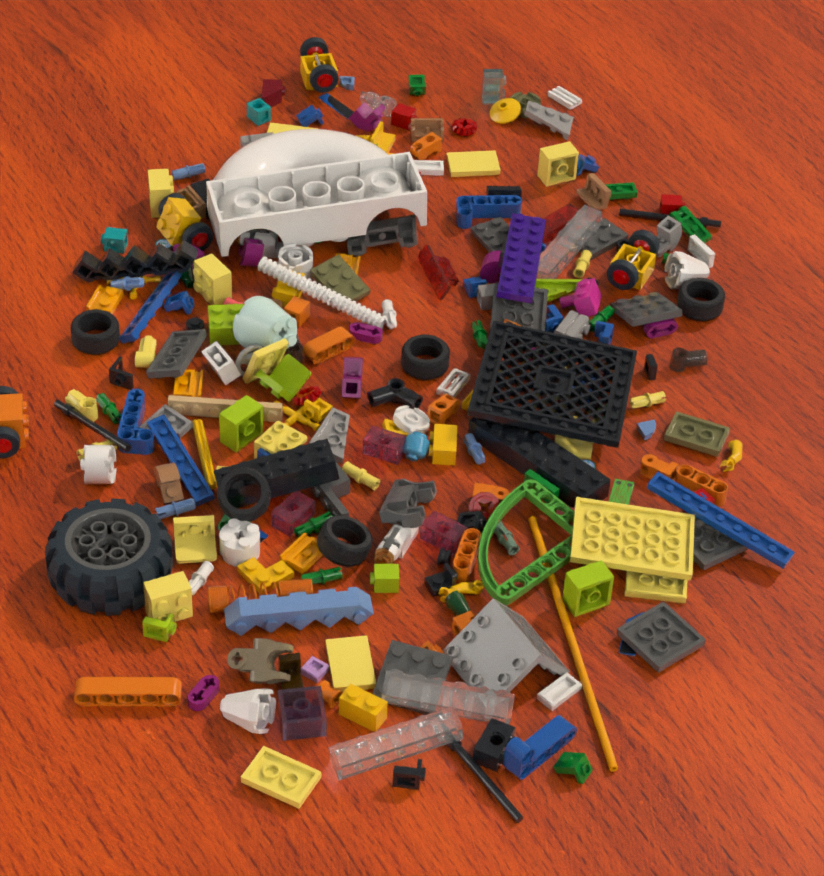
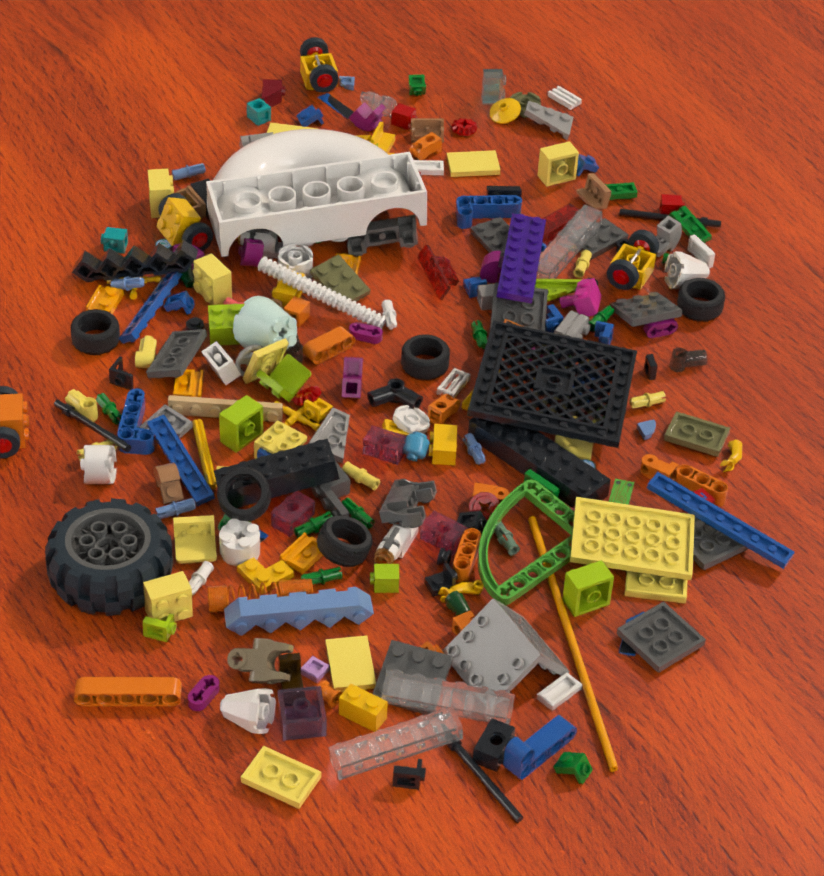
(358, 512): none -> green axle

